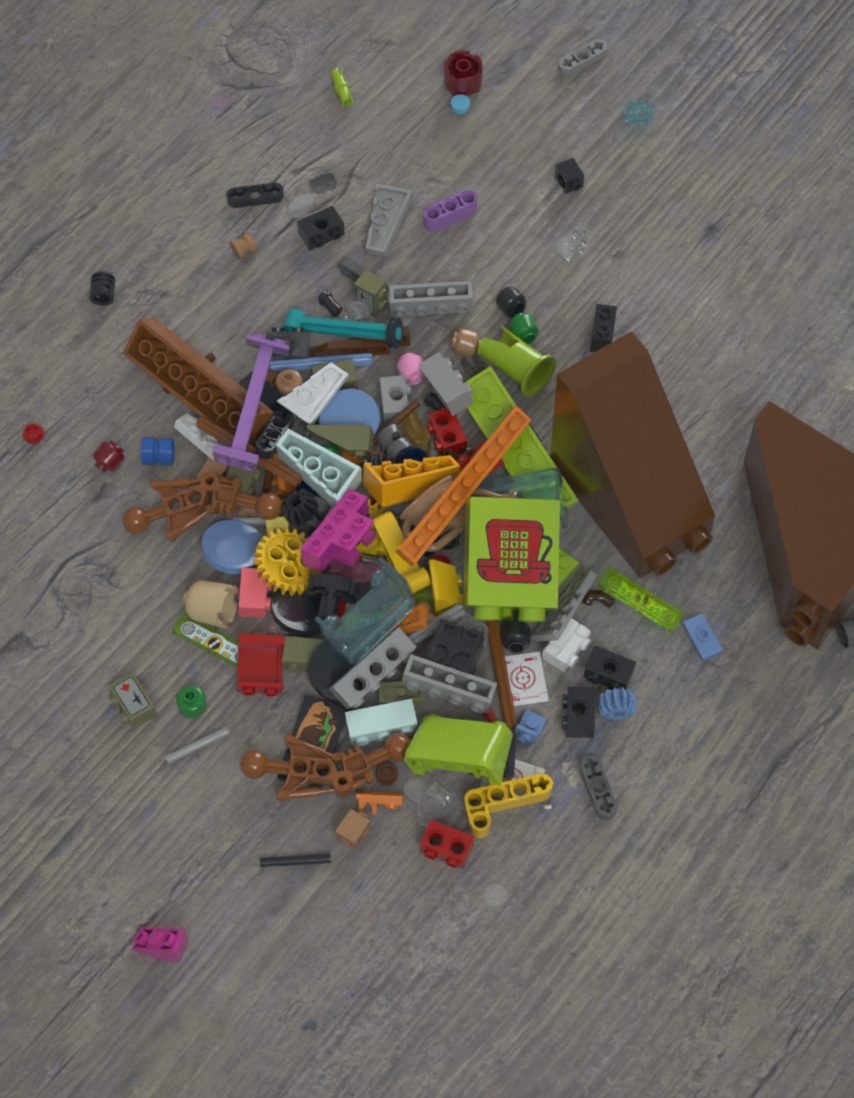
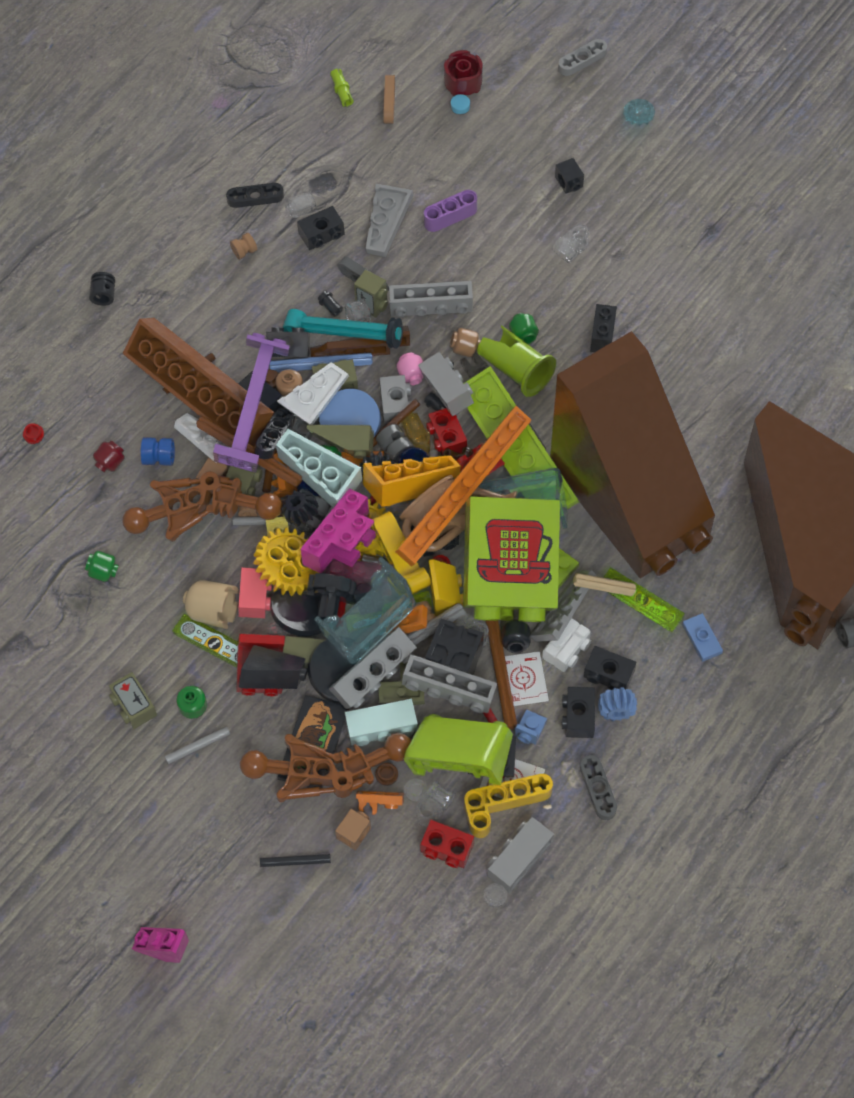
(101, 566): none -> green head
(230, 546): medium blue piece -> none
(272, 670): none -> black slope
(389, 99): none -> medium nougat beam
(511, 301): black head -> none
(520, 854): none -> light grey brick
(598, 595): dark brown arm -> none
(604, 584): none -> tan axle

